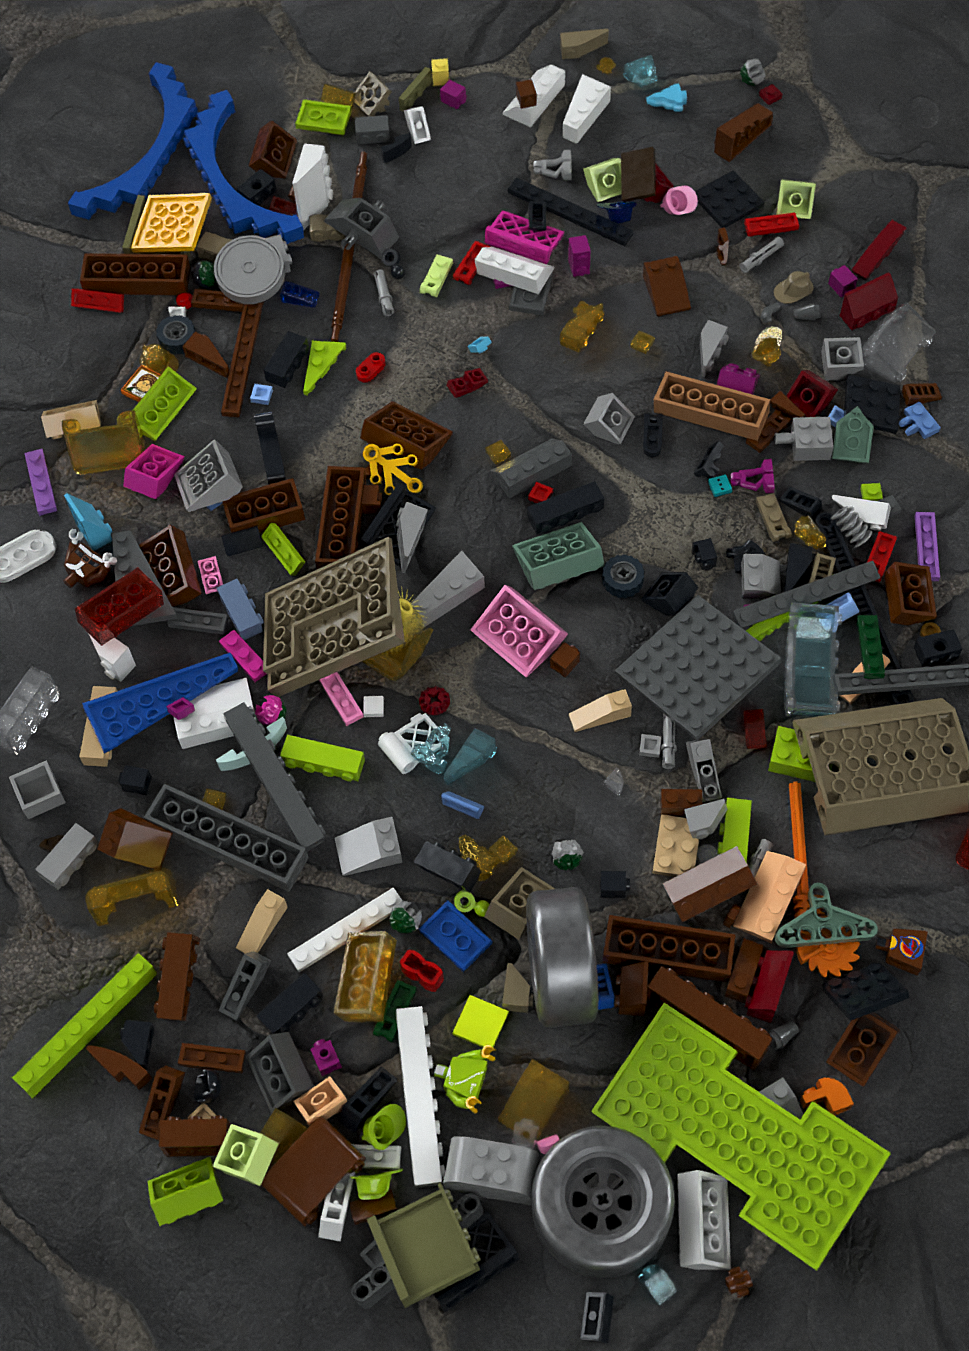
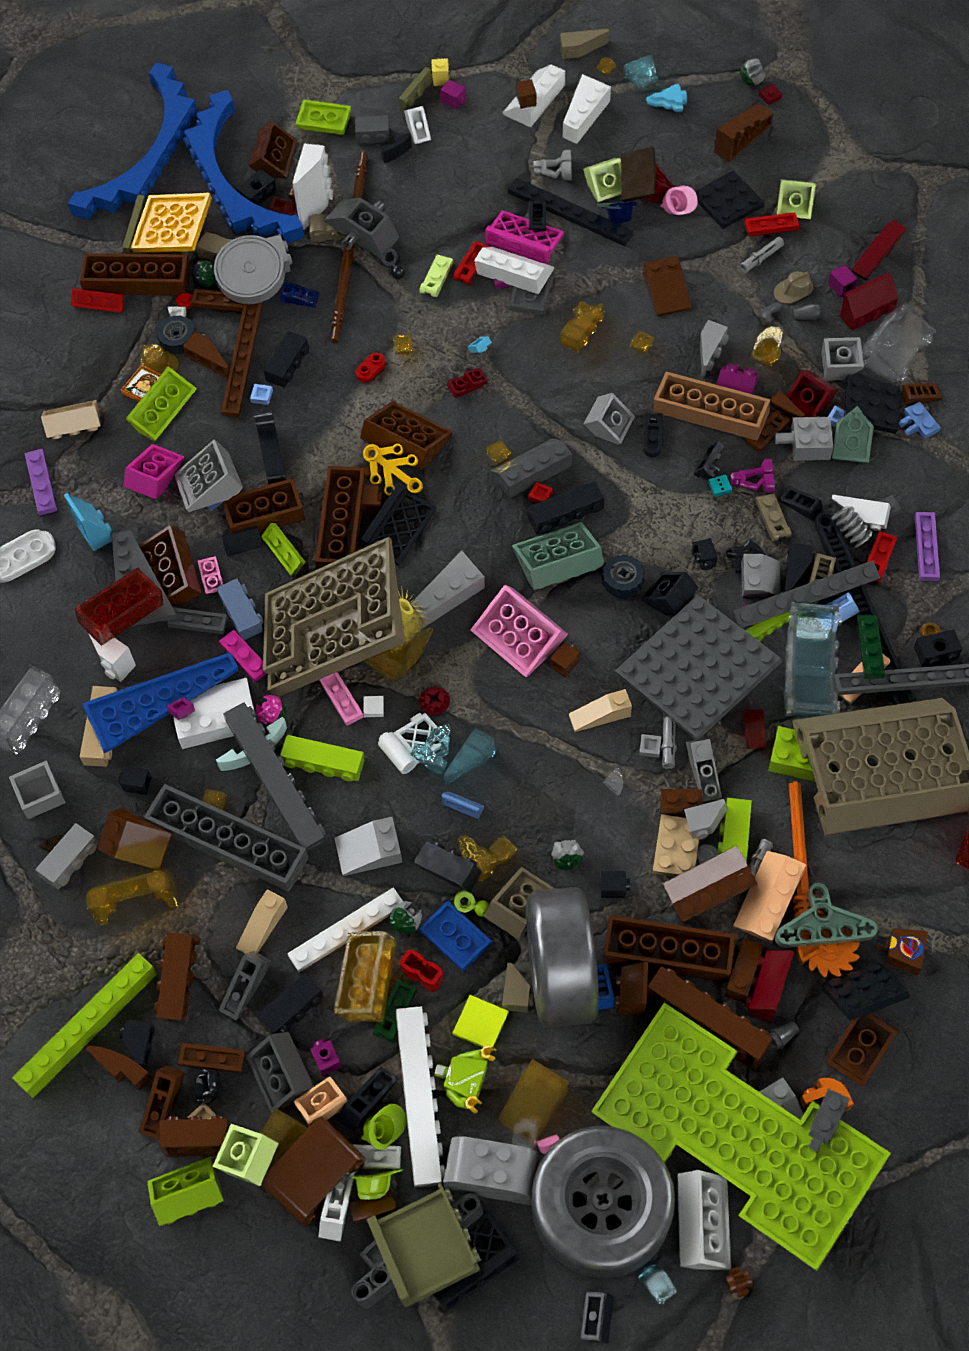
(84, 564): torso -> none
(104, 446): clear yellow windscreen -> none
(321, 357): lime wing -> none
(337, 95): clear yellow plate -> none
(363, 89): dark tan piece -> none
(384, 296): light grey pin -> none
(403, 344): none -> clear yellow plate
(410, 527): light grey slope -> none
(579, 255): magenta brick -> none
(722, 248): reddish brown slope -> none
(731, 916): reddish brown tile -> none
(809, 532): clear yellow rock -> none
(827, 1119): none -> dark grey hinge
(871, 491): lime plate -> none
(909, 593): reddish brown slope -> none

